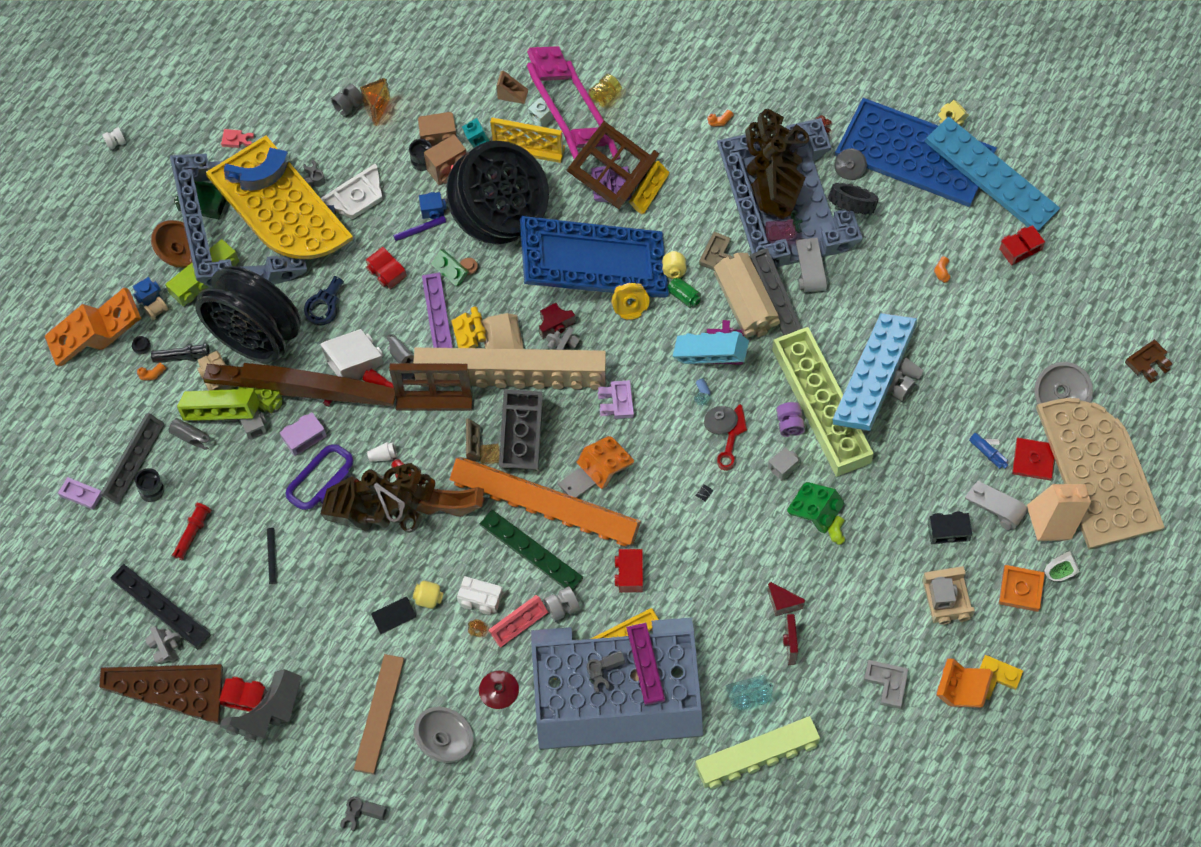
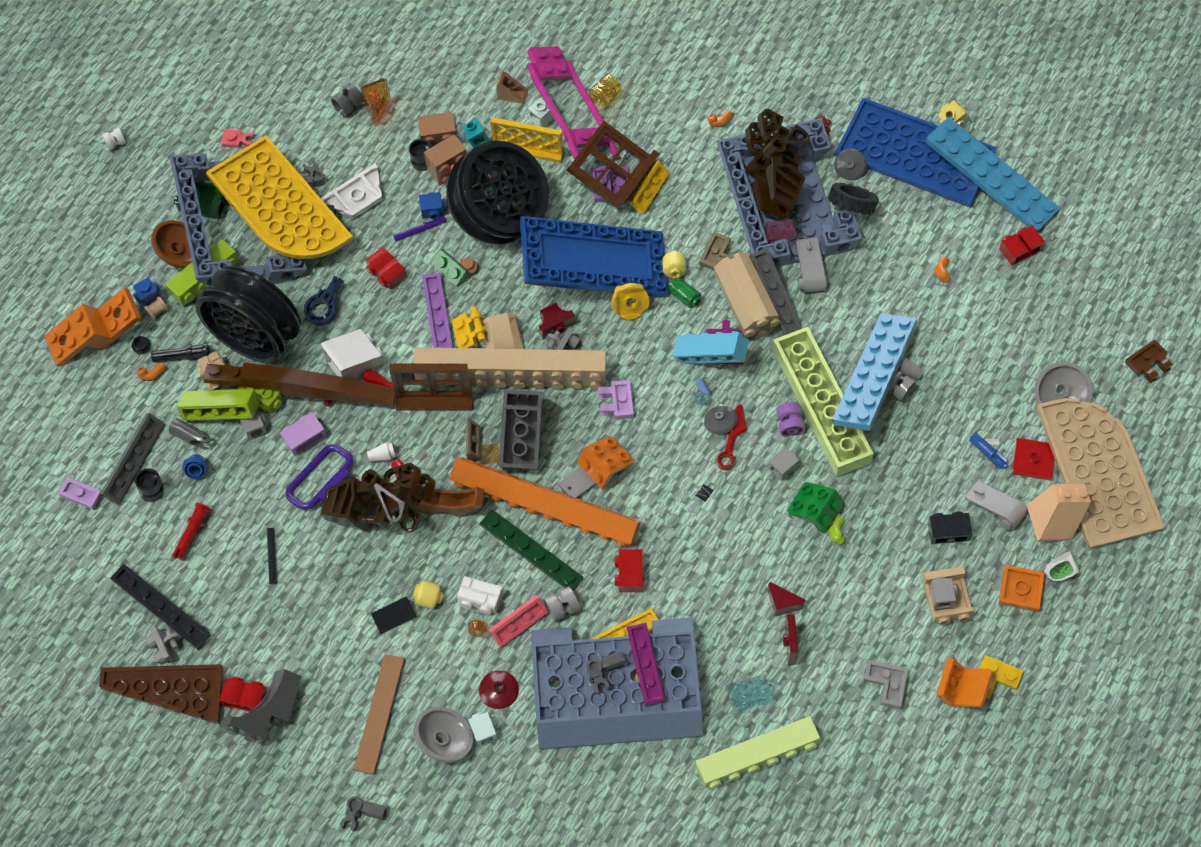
(195, 467): none -> blue cone
(262, 175): blue arch -> none
(399, 350): dark grey piece -> none
(482, 728): none -> light aqua brick

